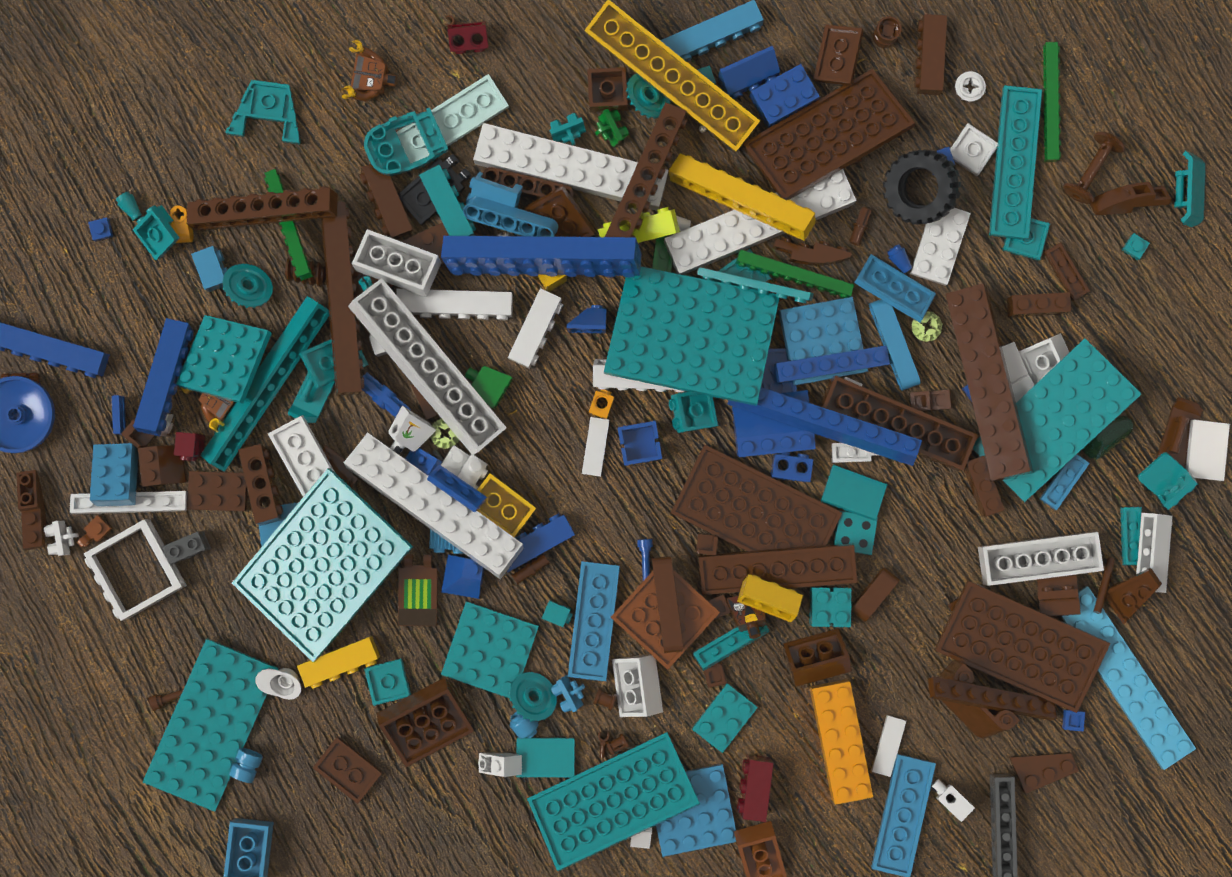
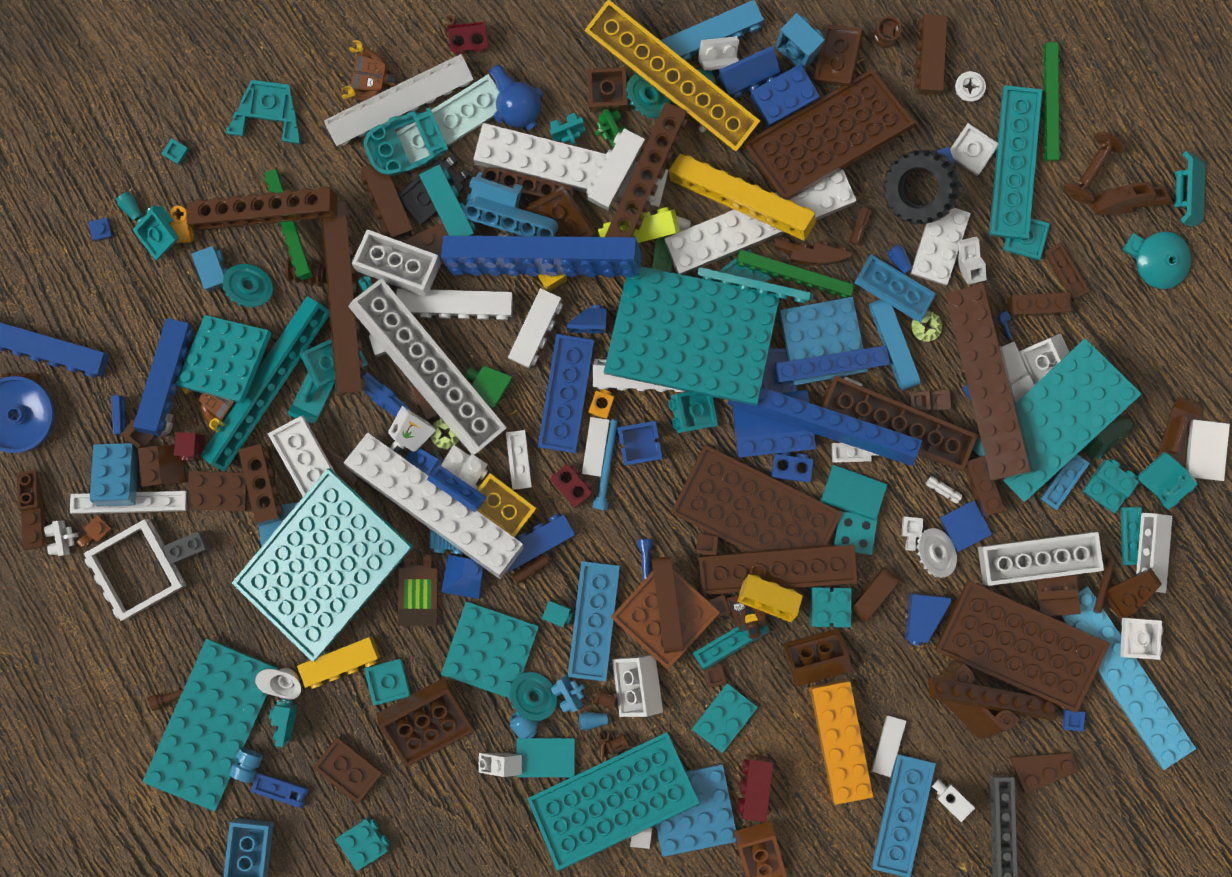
(175, 151): none -> teal plate
(279, 789): none -> blue plate
(283, 716): none -> teal plate
(363, 843): none -> teal plate
(399, 100): none -> white brick
(516, 102): none -> blue piece
(518, 459): none -> white plate
(566, 393): none -> blue plate
(567, 488): none -> dark red brick
(591, 720): none -> dark azure cone
(601, 501): none -> dark azure piece
(615, 169): none -> white brick
(718, 52): none -> white bracket
(799, 41): none -> dark azure brick
(911, 529): none -> white plate
(924, 616): none -> blue slope
(937, 552): none -> white gear
(944, 490): none -> white axle
(965, 525): none -> blue tile
(970, 262): none -> white brick
(1002, 318): none -> blue hand
(1110, 485): none -> teal plate
(1141, 638): none -> white plate
(1154, 260): none -> teal dish

